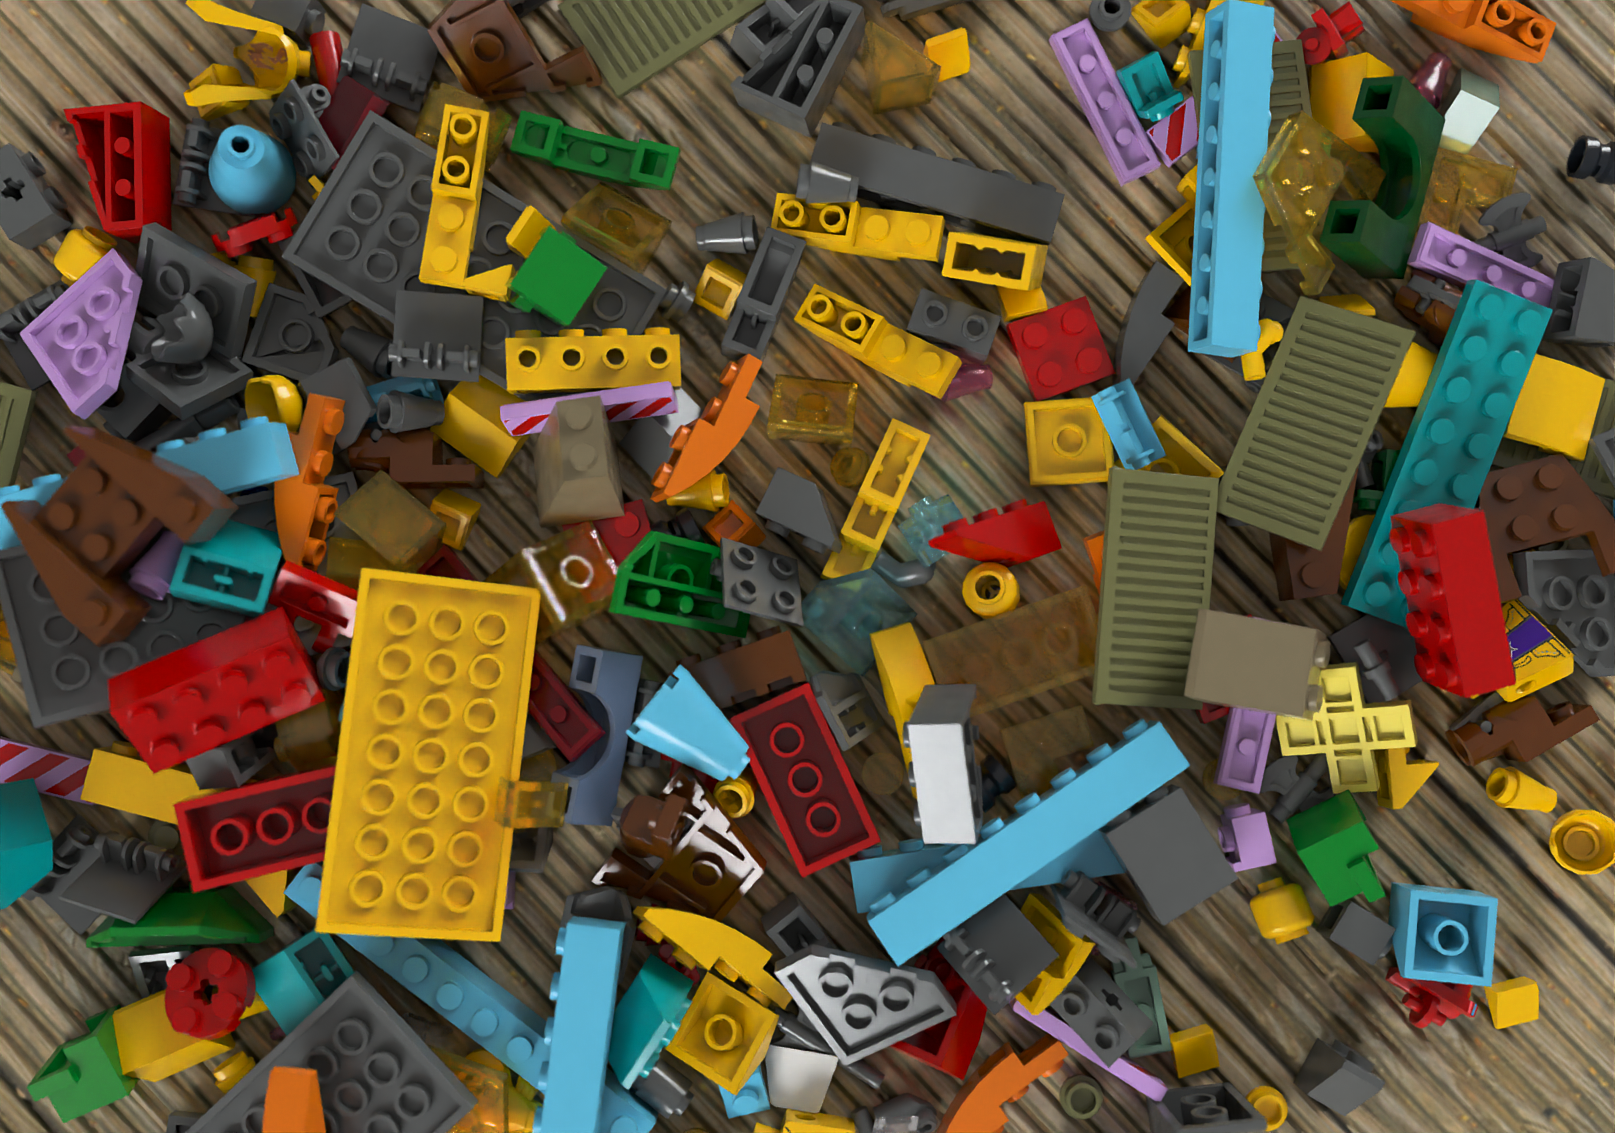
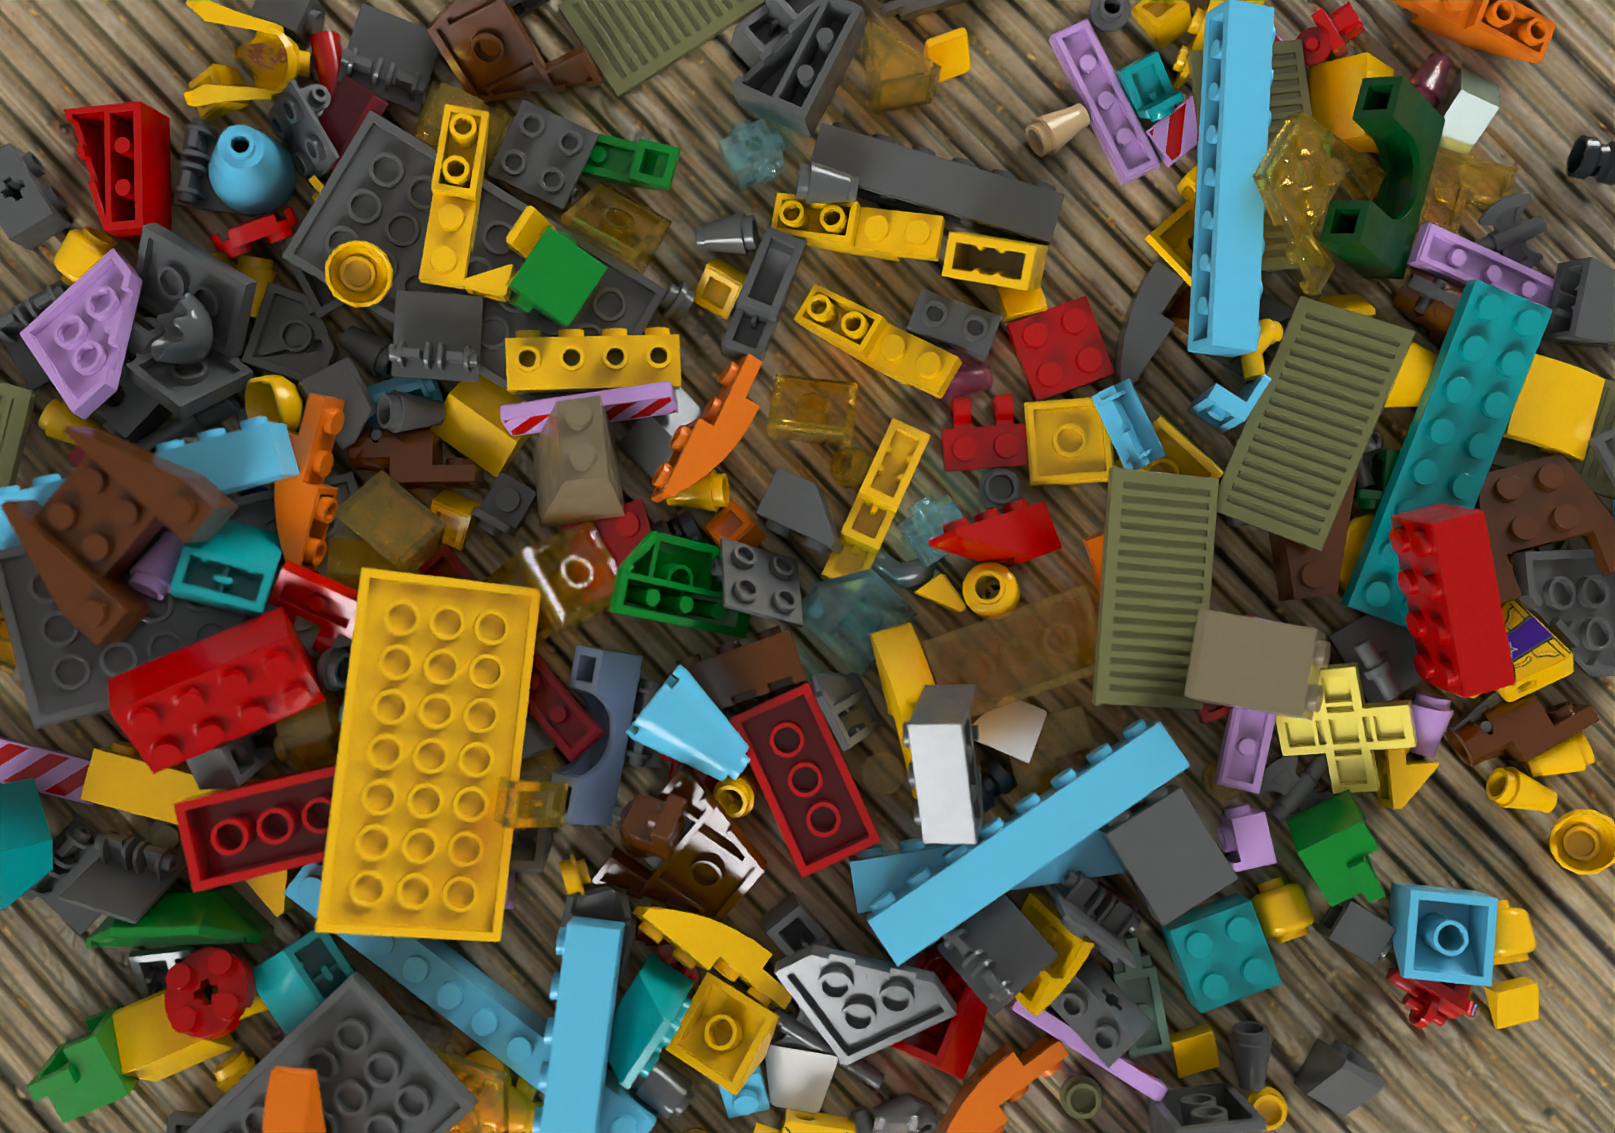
(58, 417): none -> yellow cone
(358, 273): none -> yellow hair
(505, 507): none -> dark grey bracket
(543, 155): none -> dark grey hinge
(574, 874): none -> yellow plate
(753, 153): none -> clear light blue brick
(942, 593): none -> yellow slope
(984, 446): none -> red plate
(999, 488): none -> dark grey plate
(1012, 729): none -> white sticker
(1054, 130): none -> tan cone
(1220, 953): none -> teal brick
(1224, 409): none -> medium azure panel
(1250, 1053): none -> dark grey cone
(1431, 719): none -> lavender cone
(1513, 935): none -> yellow head
(1566, 757): none -> yellow cone

